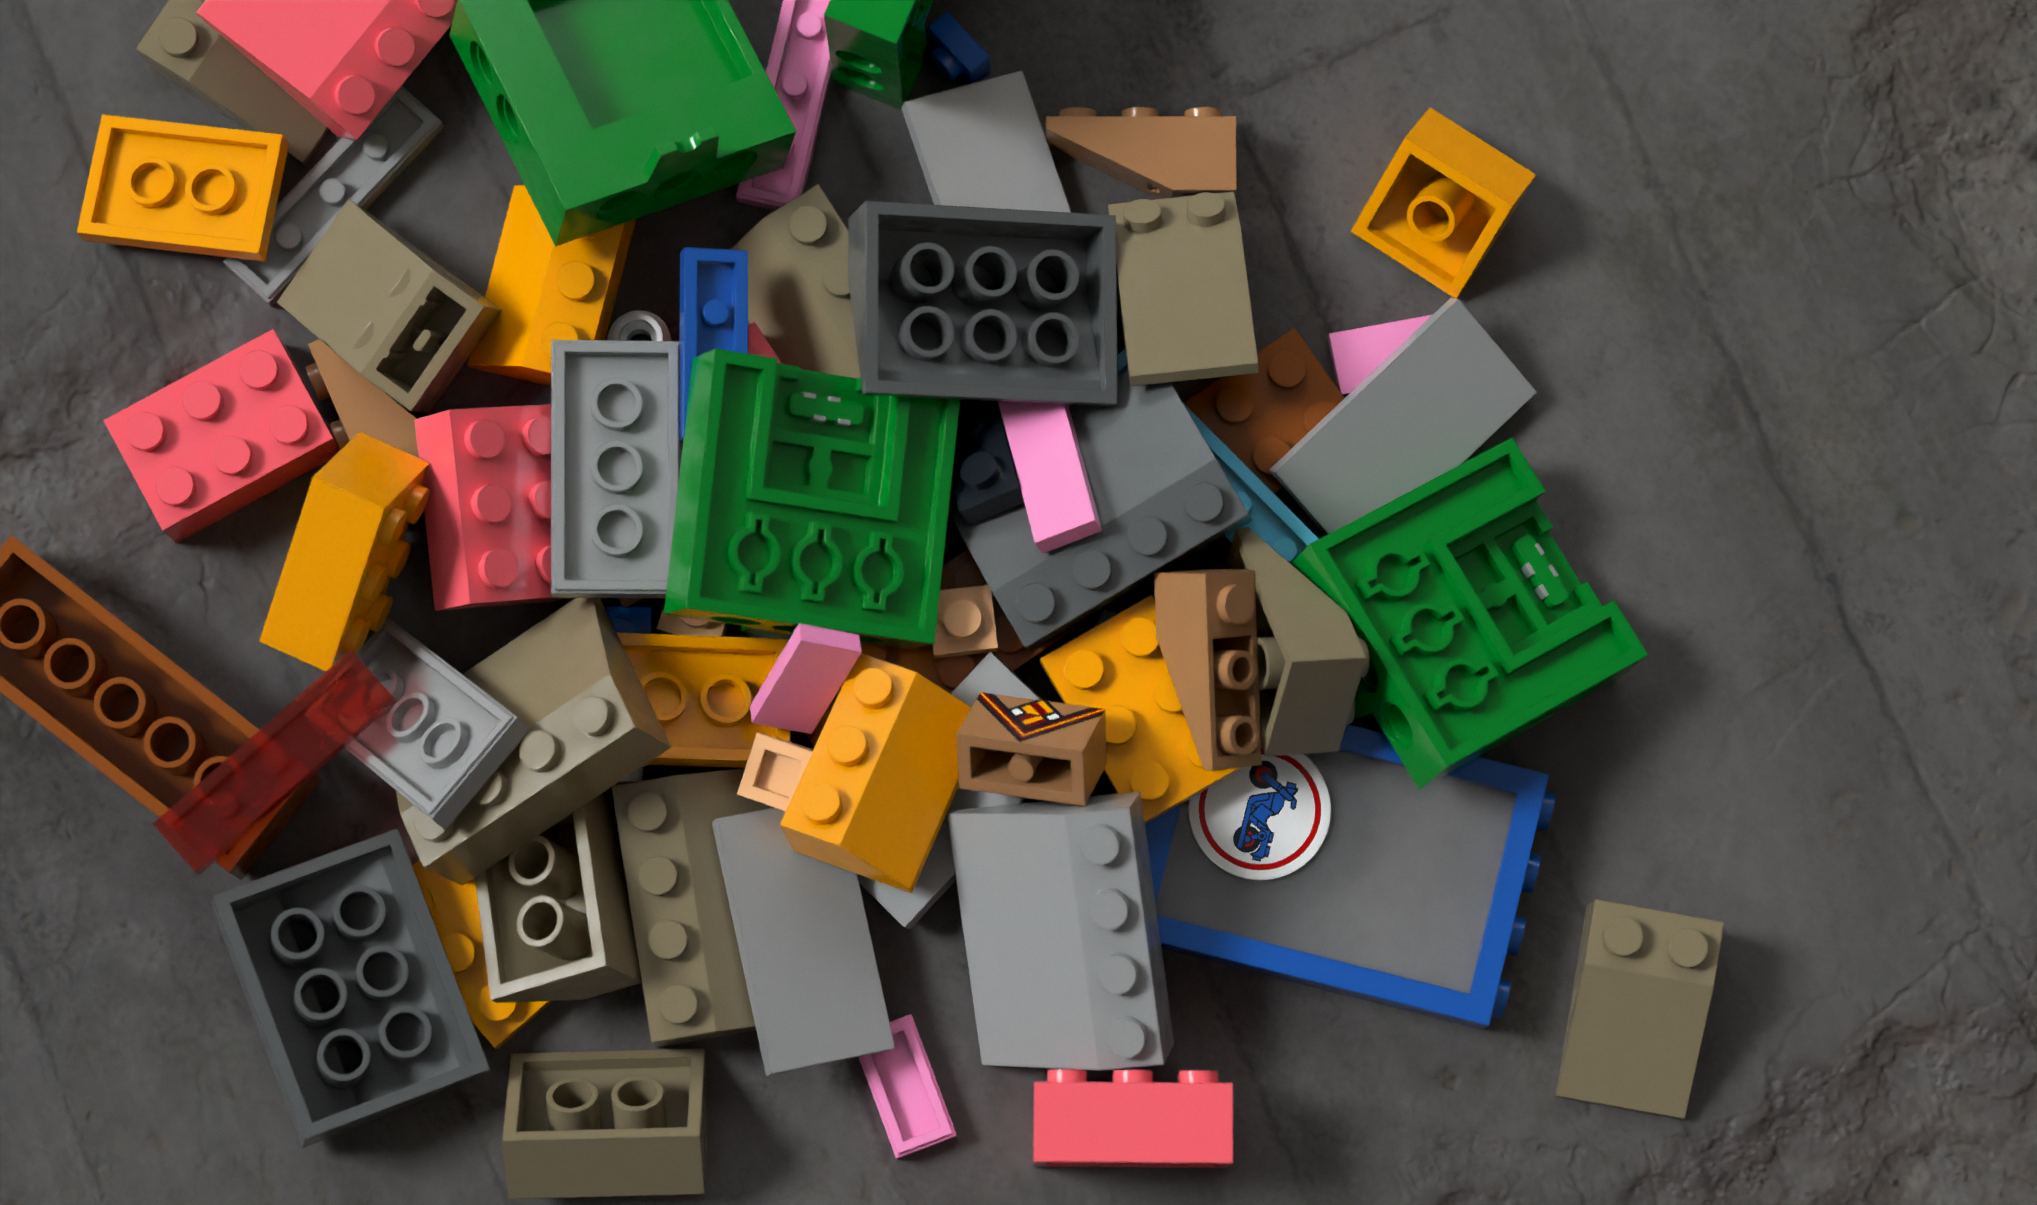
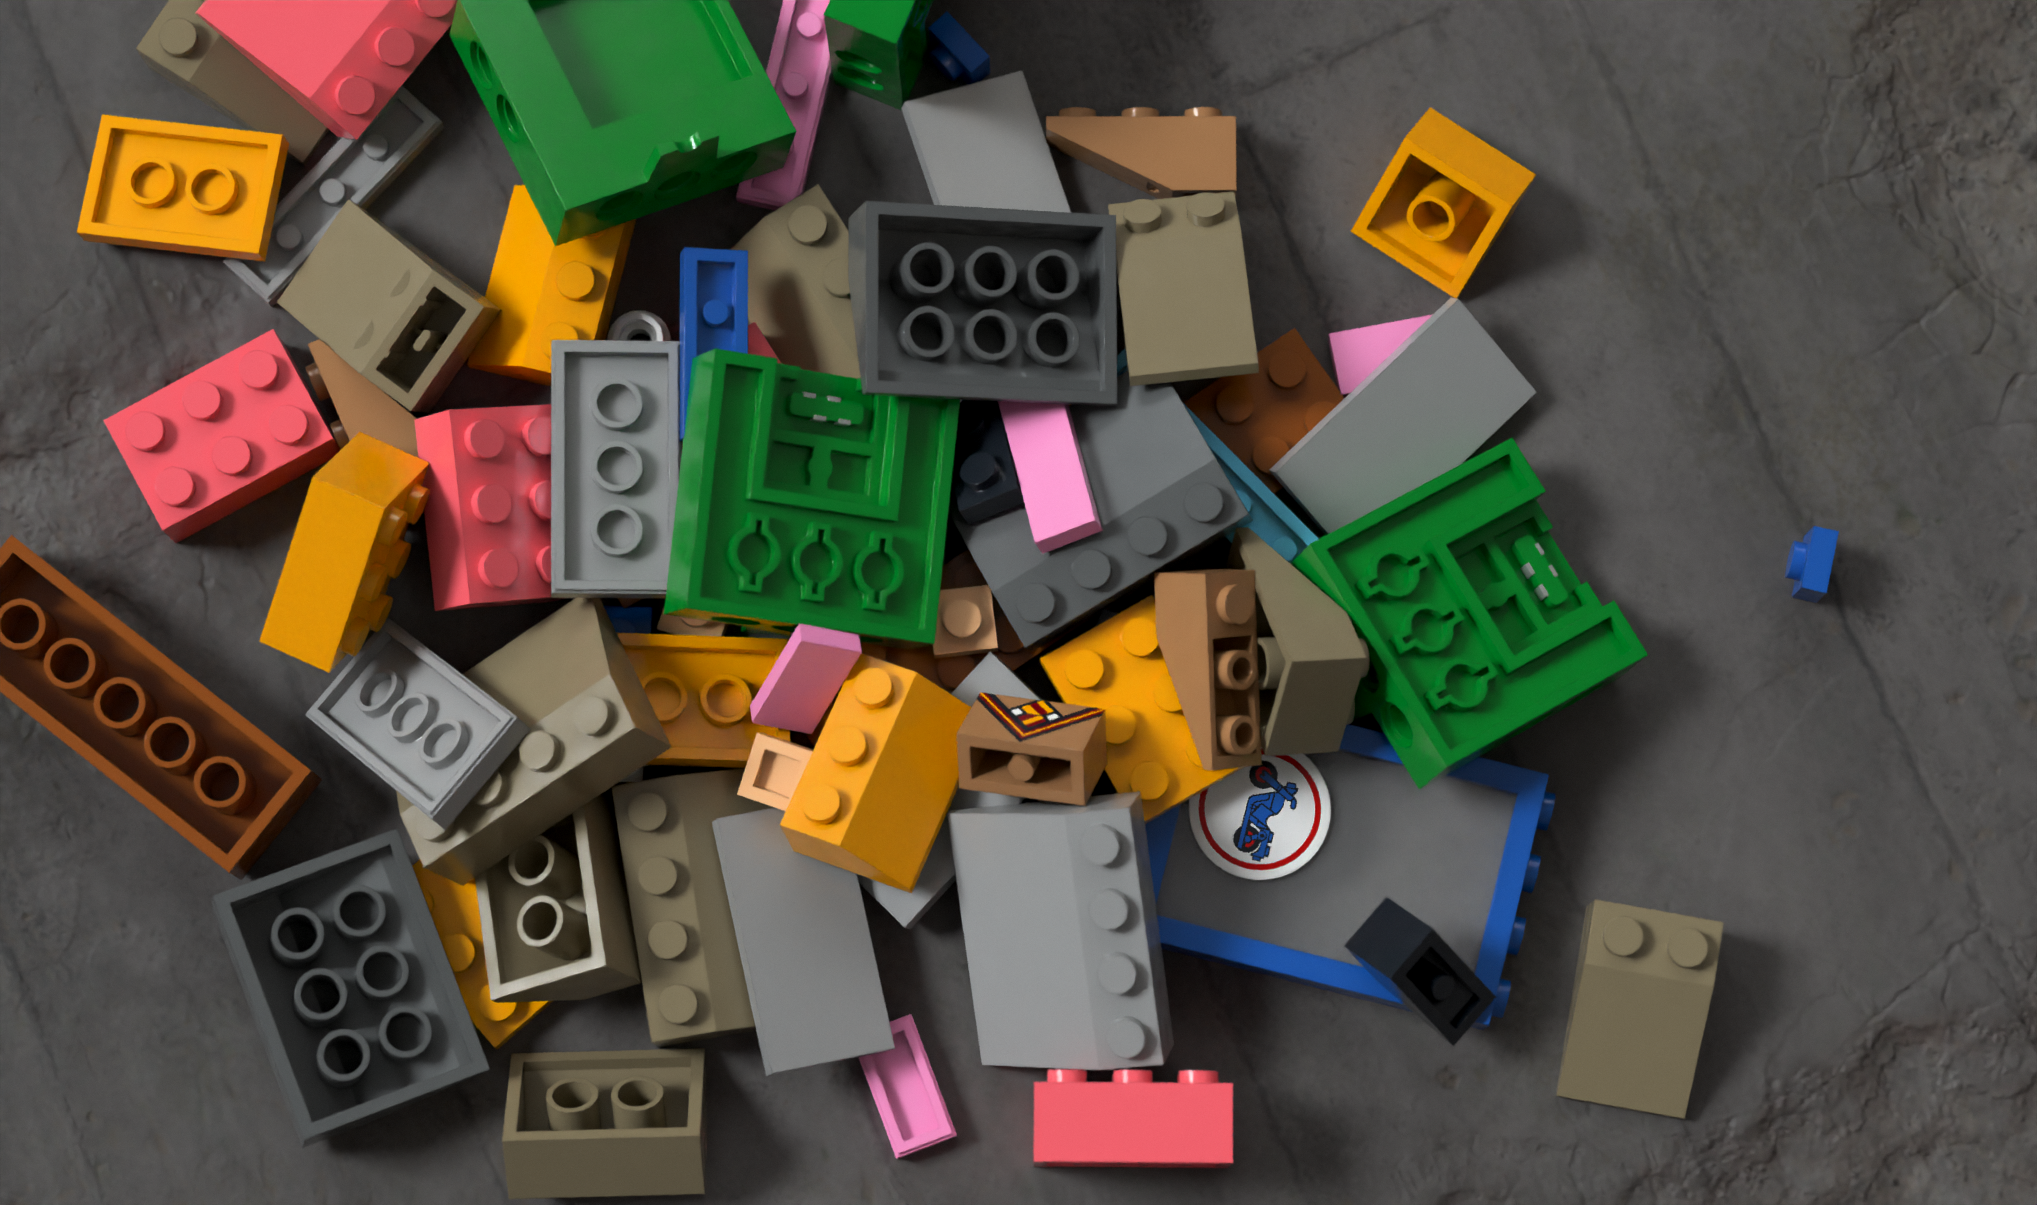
(274, 762): clear red plate -> none
(1420, 970): none -> black slope
(1812, 563): none -> blue plate

